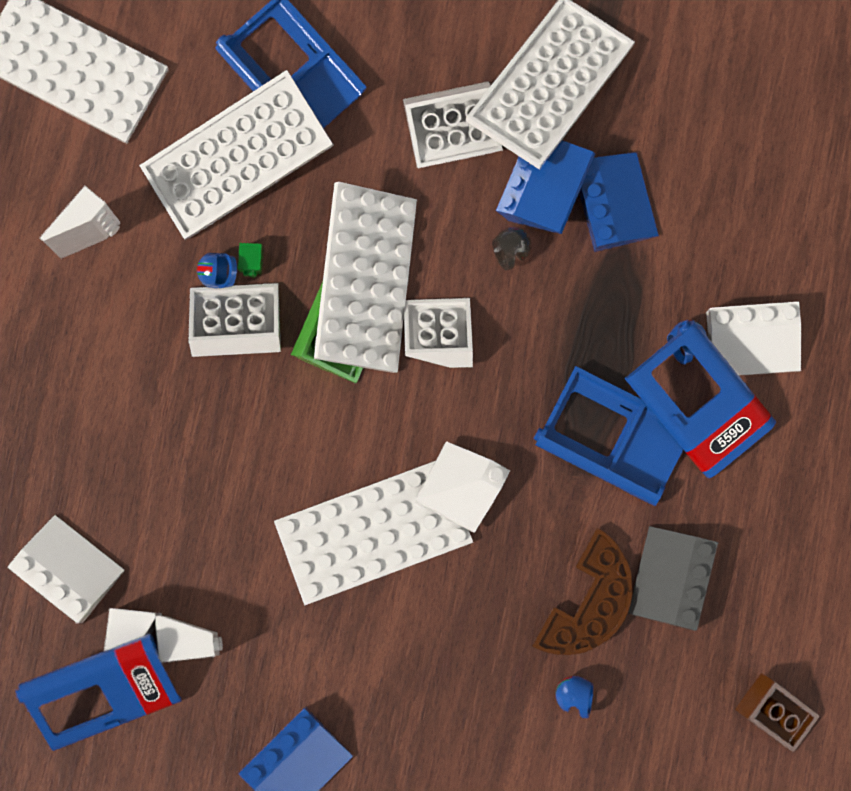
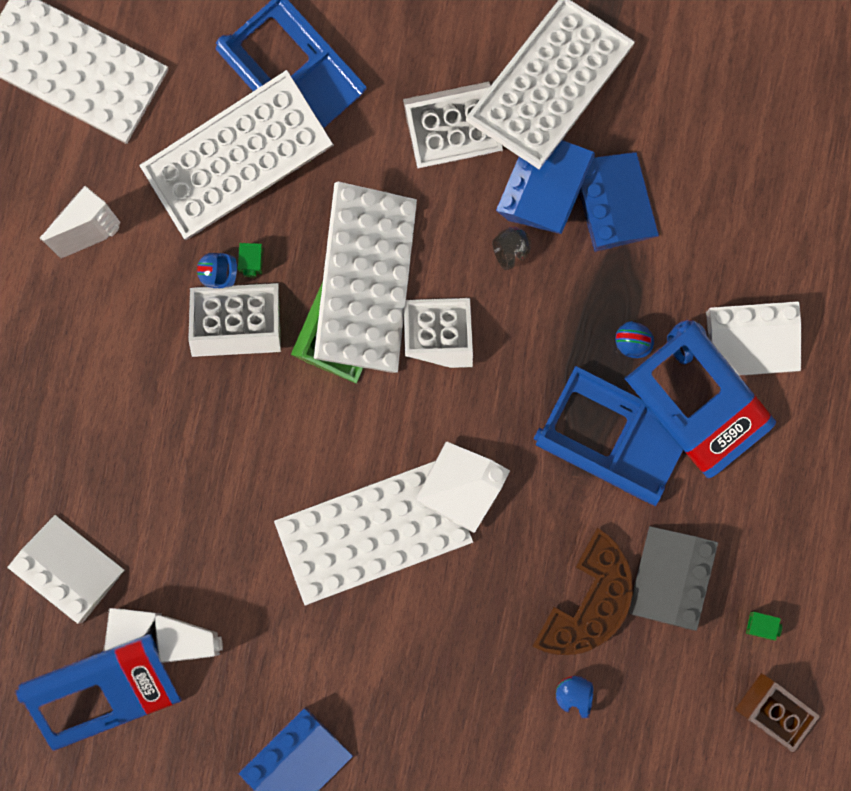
(634, 340): none -> blue helmet
(764, 626): none -> green brick

